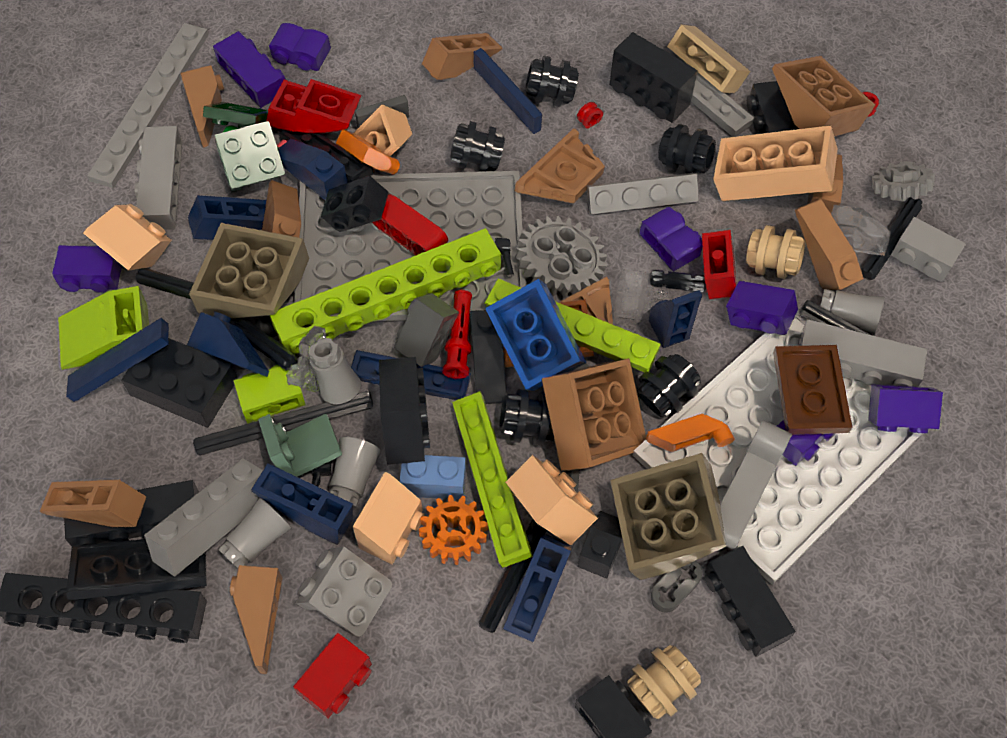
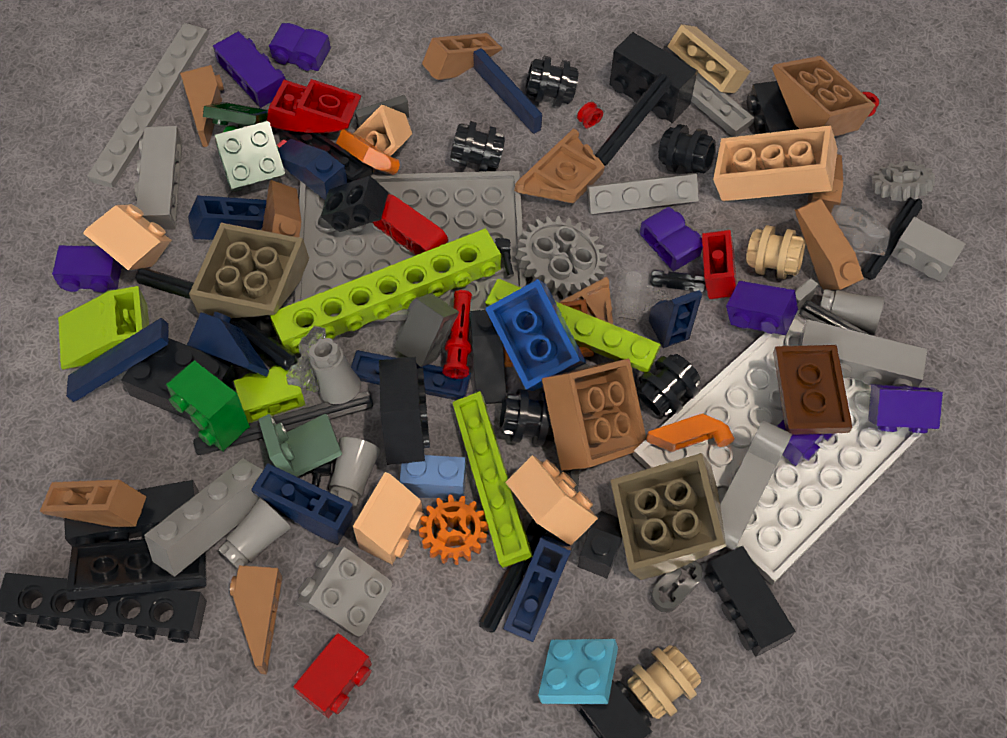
(210, 403): none -> green brick
(578, 671): none -> medium azure plate
(634, 118): none -> black axle
(805, 292): none -> light grey tile

